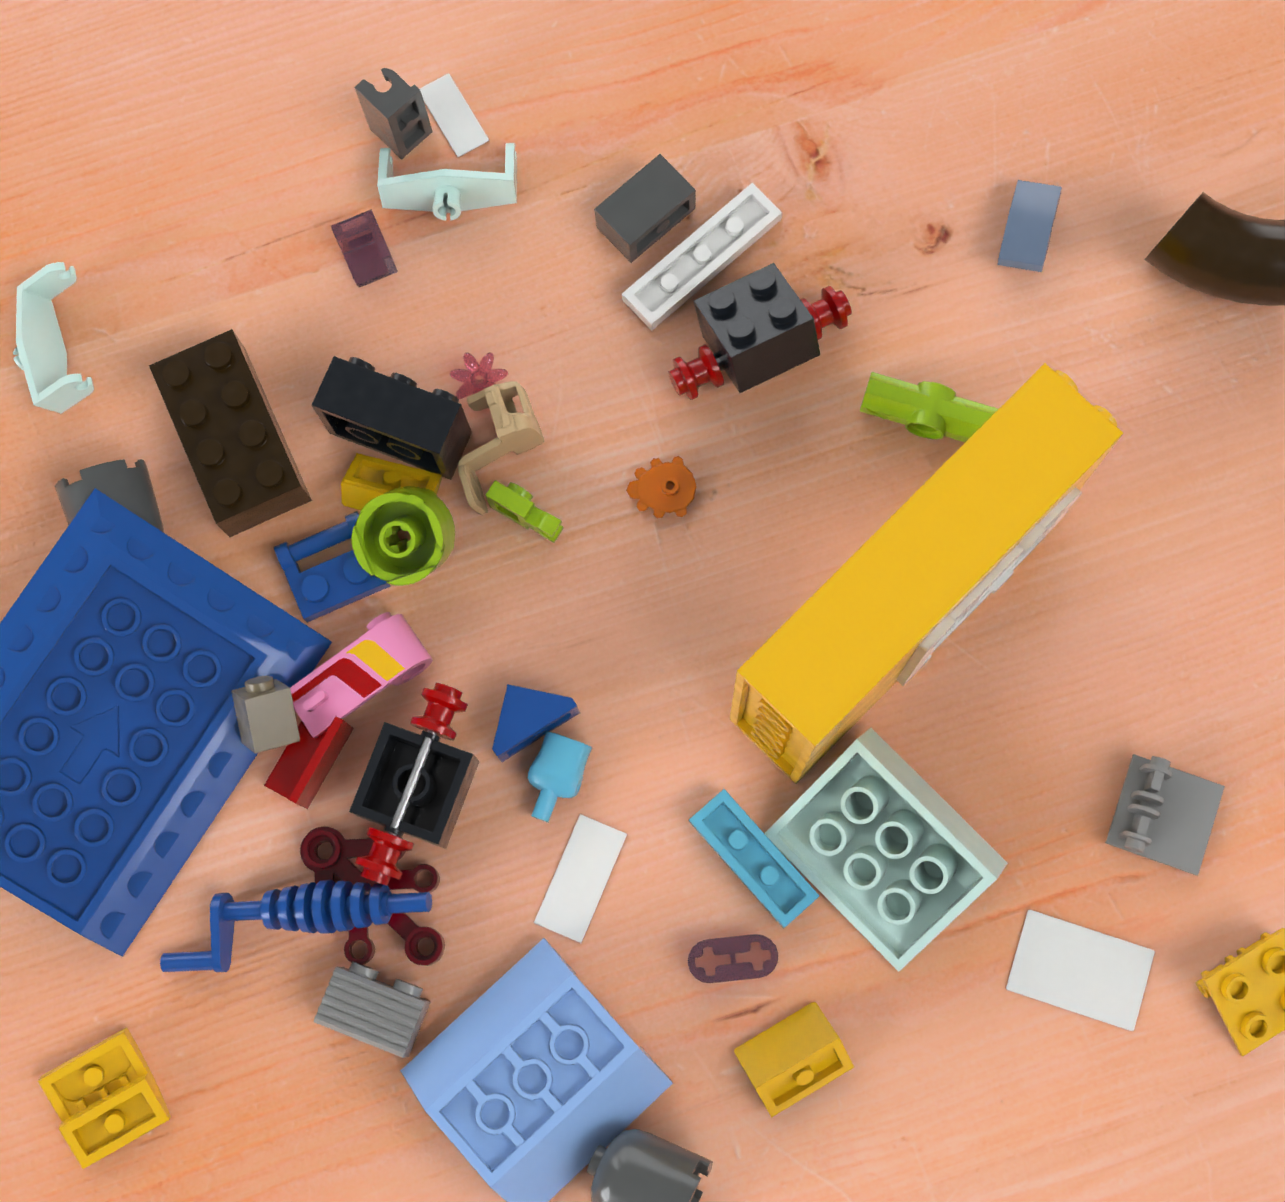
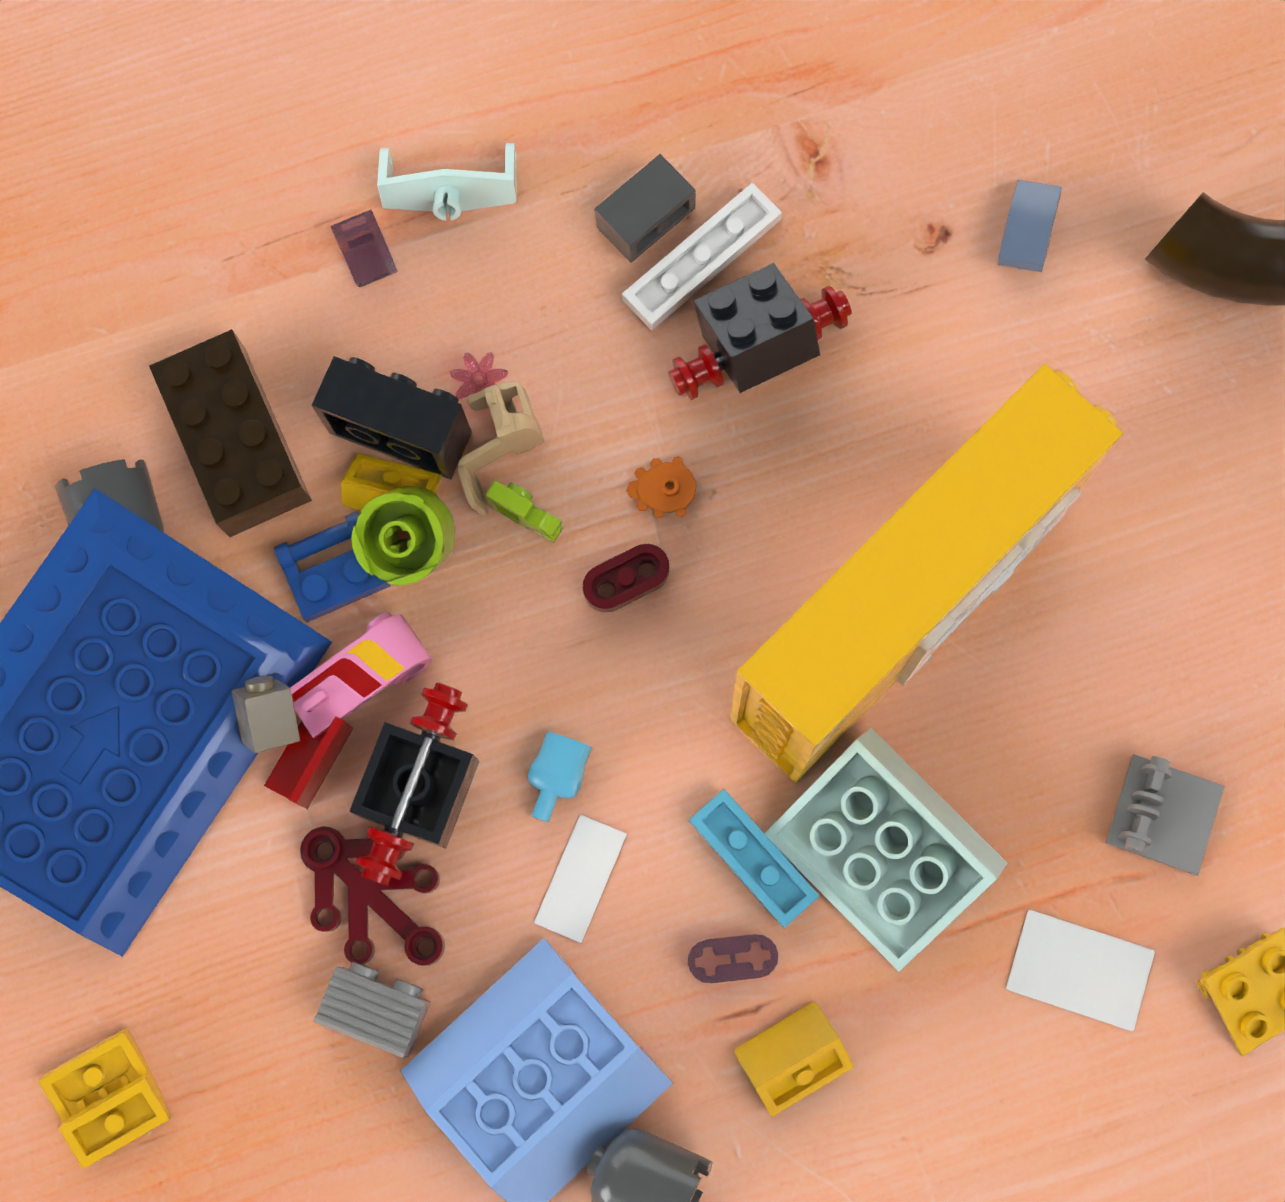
(41, 344): light aqua piece -> none
(309, 908): blue piece -> none
(395, 115): dark grey hinge -> none
(453, 115): white sticker -> none
(527, 717): blue slope -> none
(624, 576): none -> dark red plate
(924, 408): lime piece -> none

